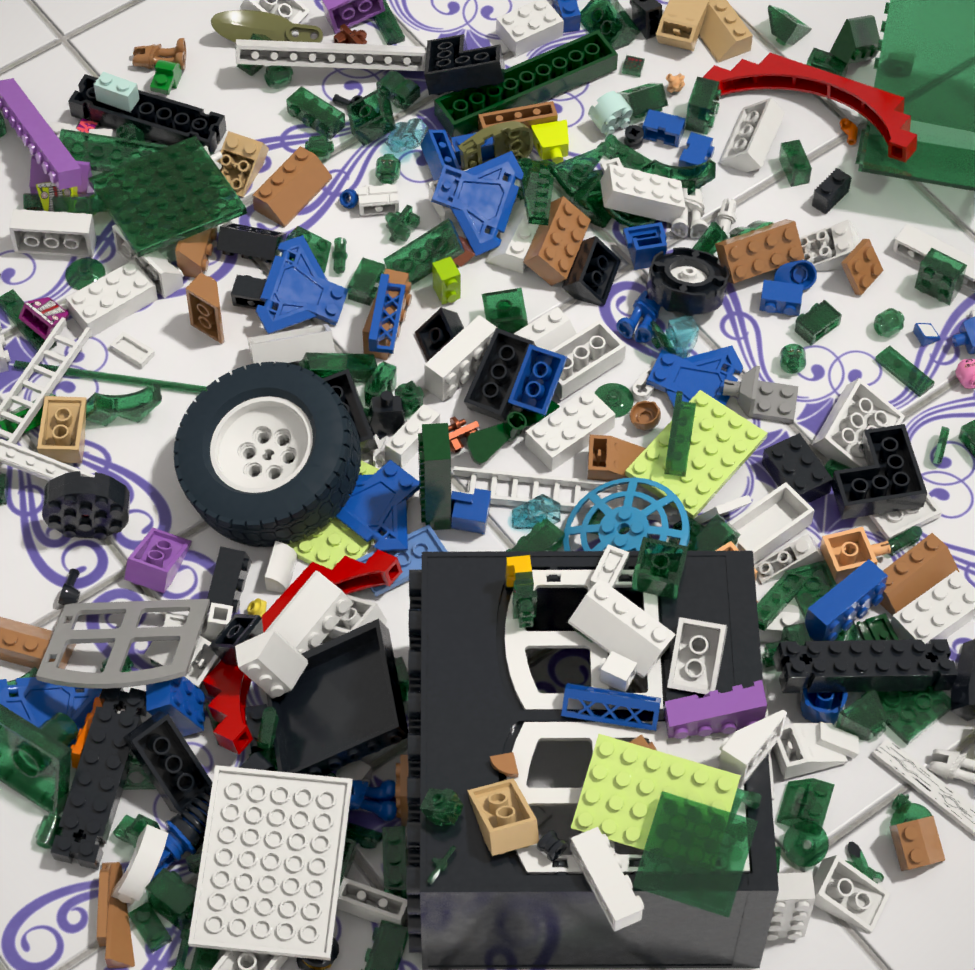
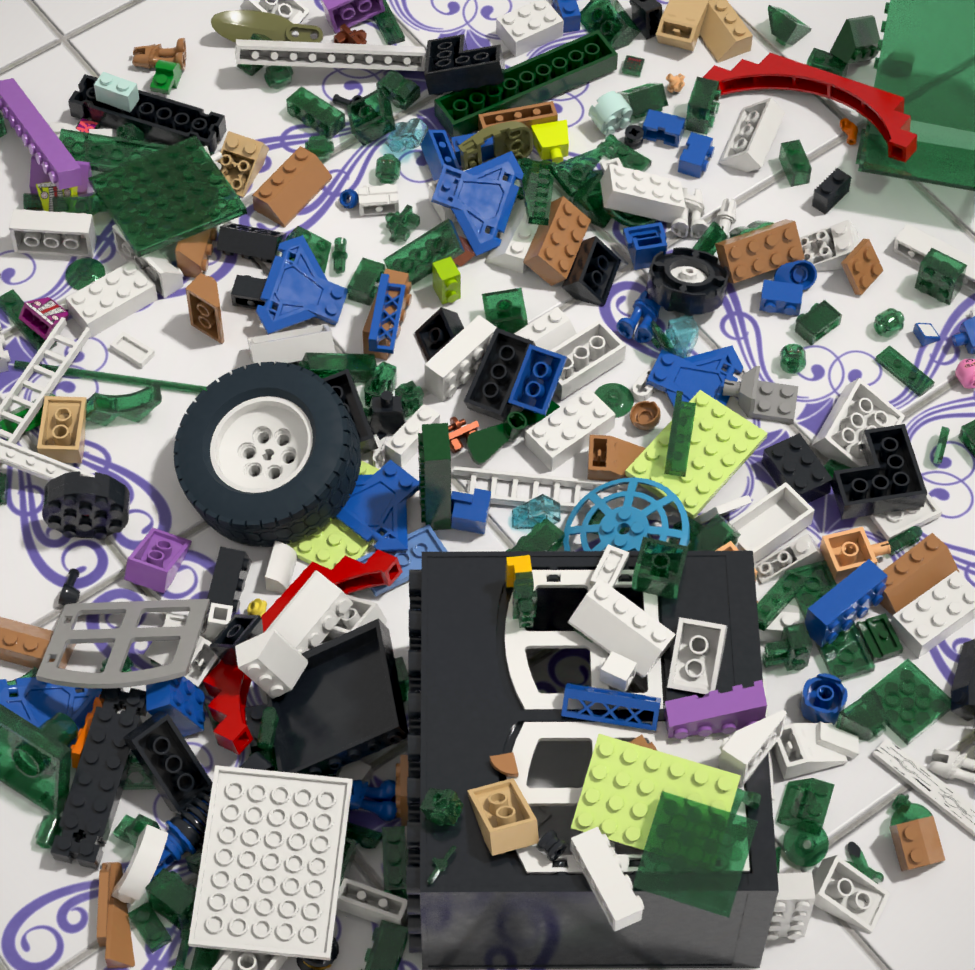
(691, 177): clear green arch -> none
(865, 666): black brick -> none

